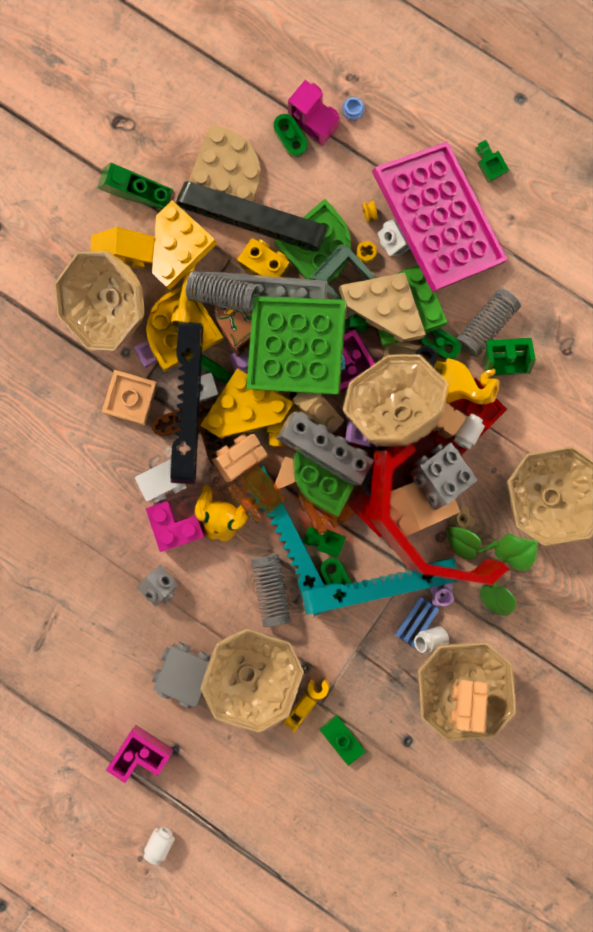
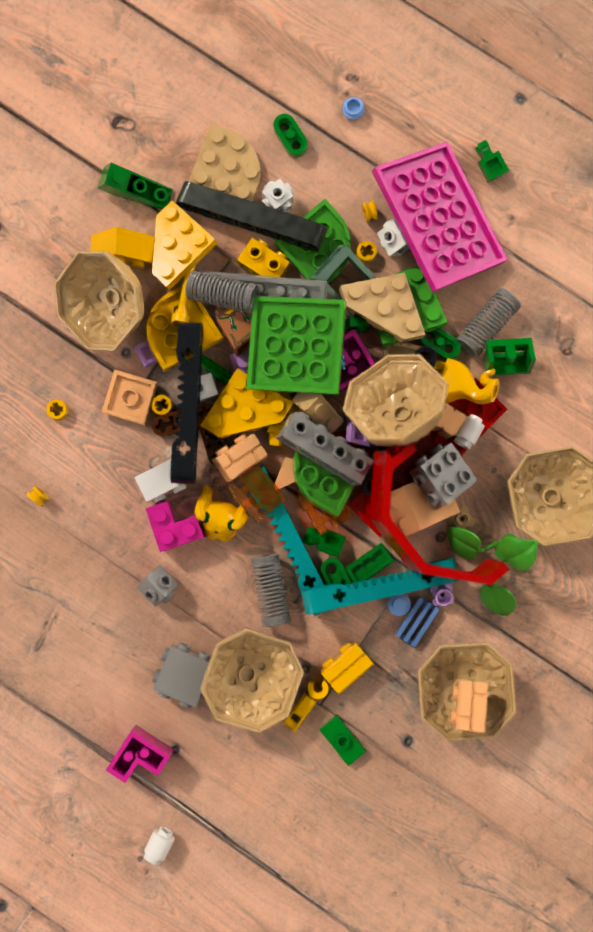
(38, 496): none -> yellow bush
(51, 404): none -> yellow bush
(160, 398): none -> yellow bush
(283, 202): none -> white brick
(311, 114): dark pink brick -> none
(346, 667): none -> yellow brick
(369, 563): none -> green plate
(399, 604): none -> light blue plate
(430, 639): white brick -> none

